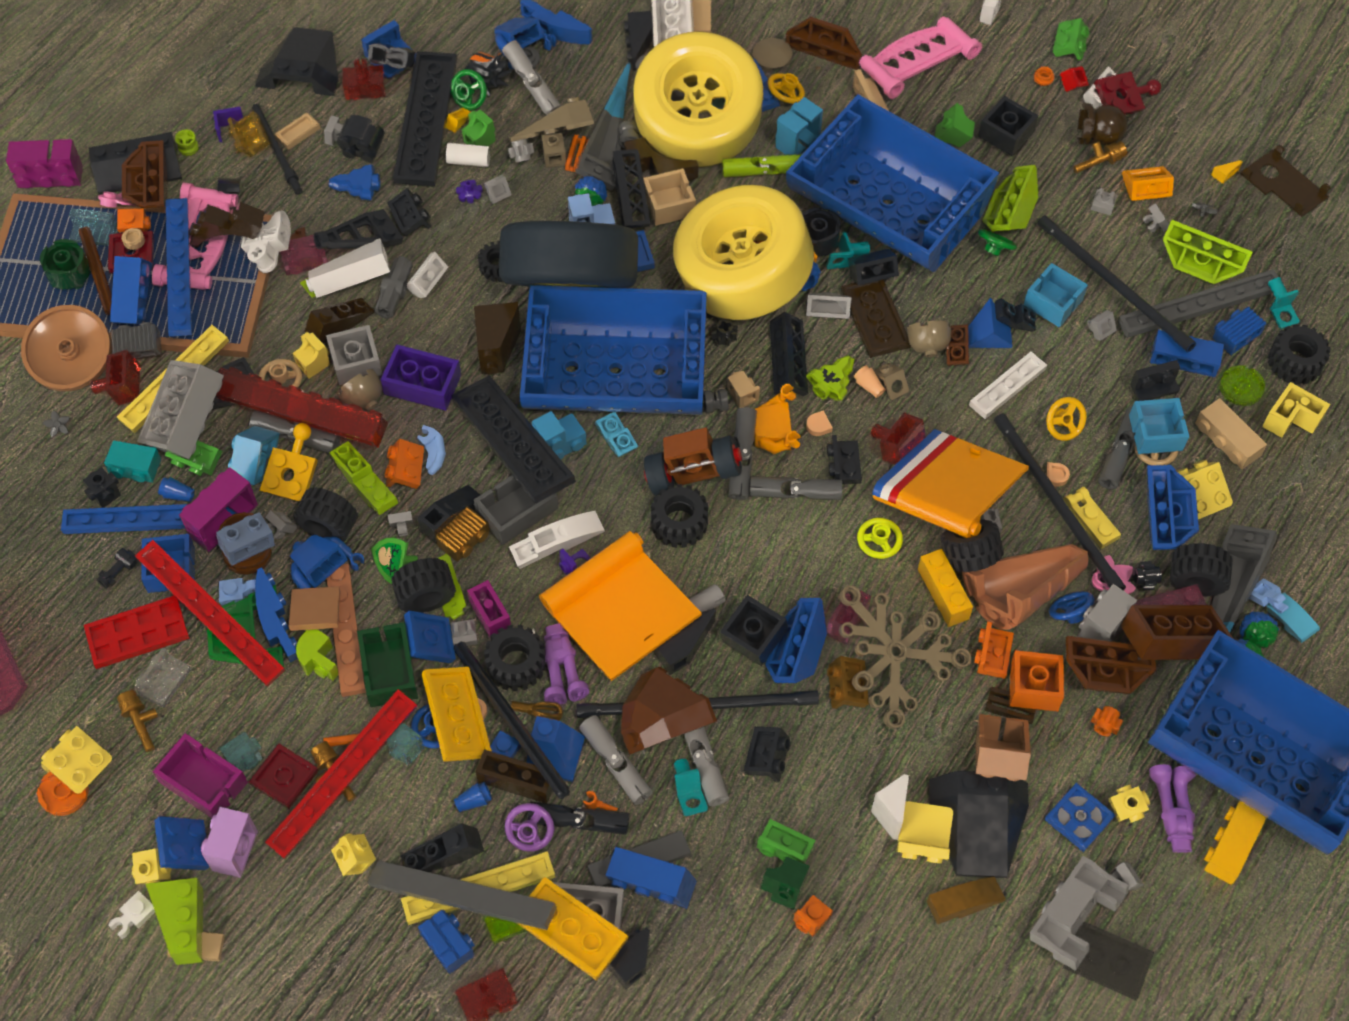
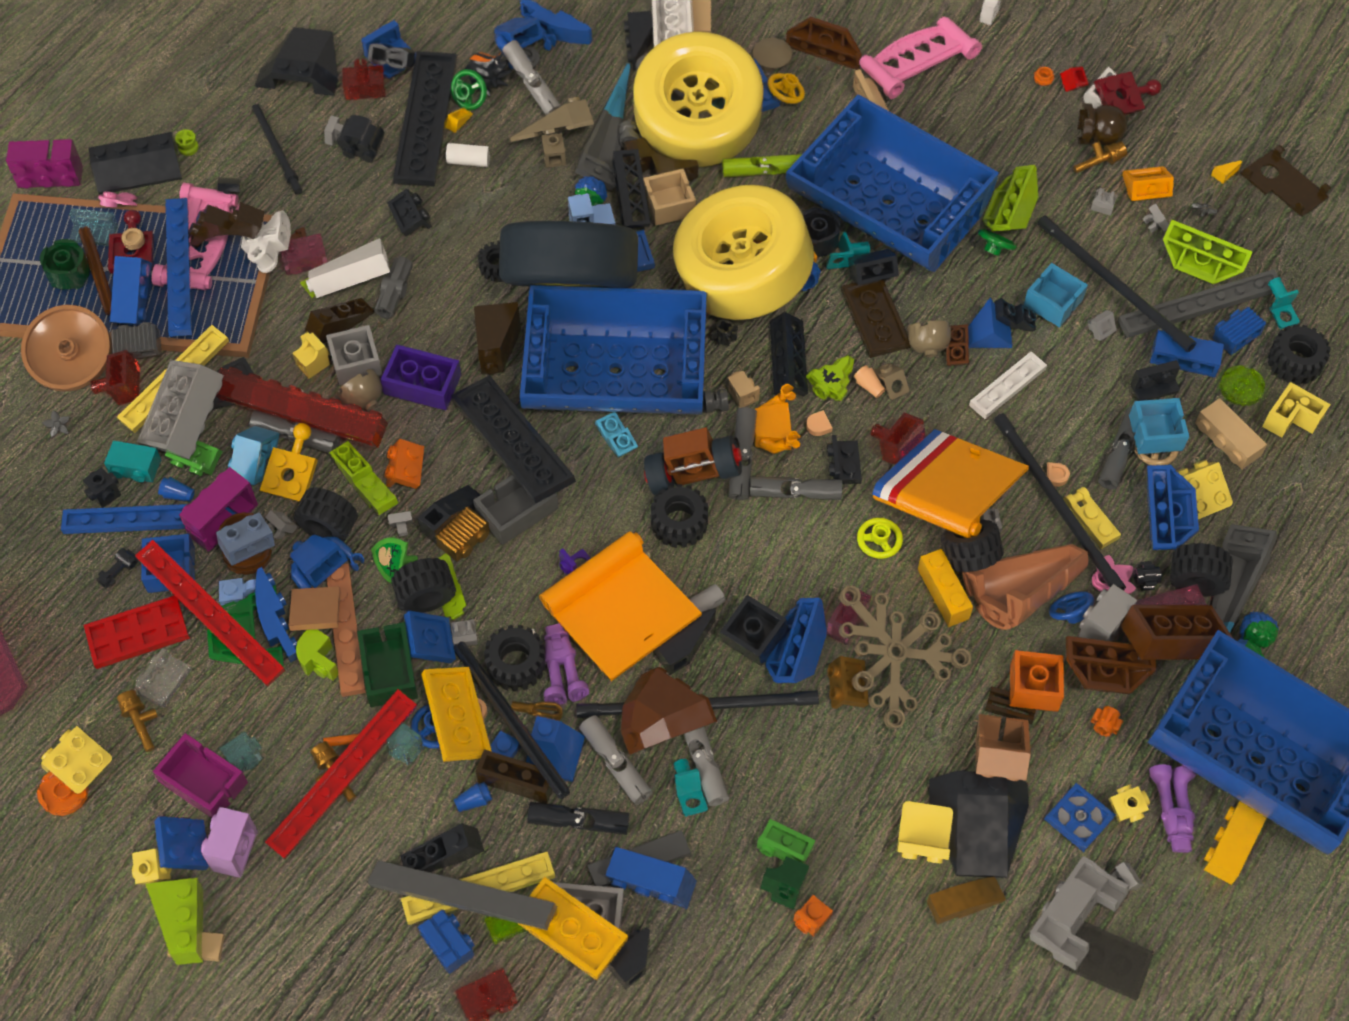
(132, 219): orange bracket -> none
(135, 911): white plate -> none
(146, 176): reddish brown wedge -> none
(221, 117): dark purple bracket -> none
(248, 134): clear yellow bracket -> none
(279, 372): tan piece -> none
(283, 776): dark red tile -> none
(297, 131): tan tile -> none
(353, 854): light yellow brick -> none
(358, 182): blue rock -> none
(377, 221): black plate -> none
(427, 275): white brick -> none
(435, 447): light blue piece -> none
(469, 191): dark purple plant -> none
(479, 130): bright green brick -> none
(488, 608): magenta brick -> none
(497, 189): light grey tile -> none
(521, 150): light grey gear -> none
(523, 834): medium lavender piece -> none
(555, 536): white slope -> none
(562, 434): dark azure brick -> none
(582, 141): orange tile -> none
(597, 803): orange hand -> none
(767, 752): black bracket -> none
(800, 124): dark azure piece -> none
(828, 305): light grey slope -> none
(890, 806): white slope -> none
(955, 127): bright green brick -> none
(995, 651): orange bracket -> none
(1008, 125): black brick -> none
(1056, 415): yellow piece -> none
(1071, 38): bright green bracket -> none
(1266, 593): light blue plate -> none
(1295, 620): medium azure slope -> none

